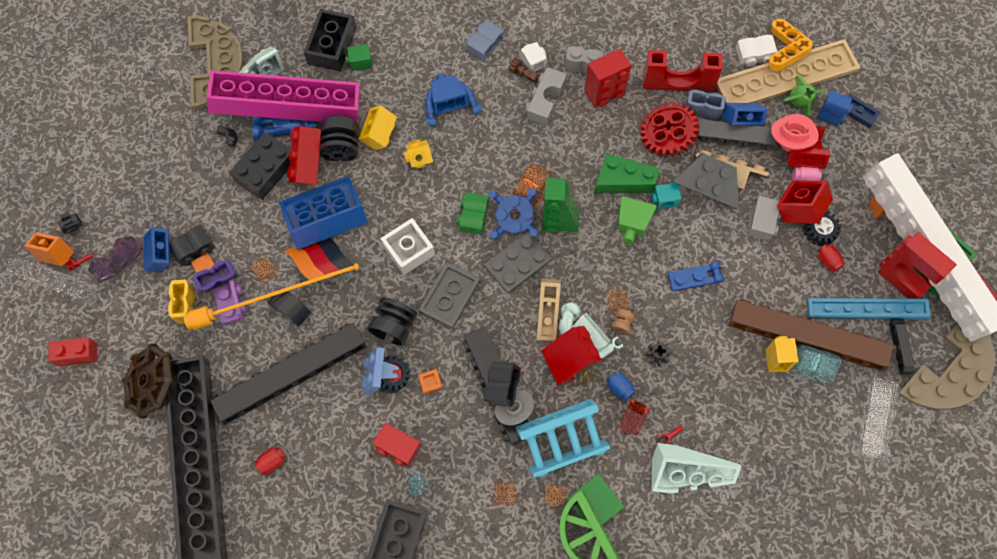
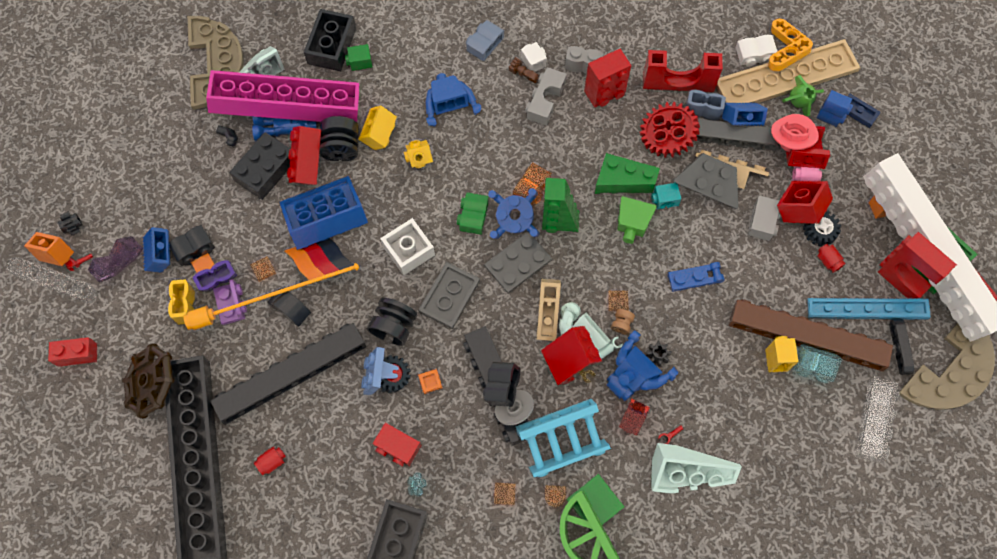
(637, 369): none -> blue torso

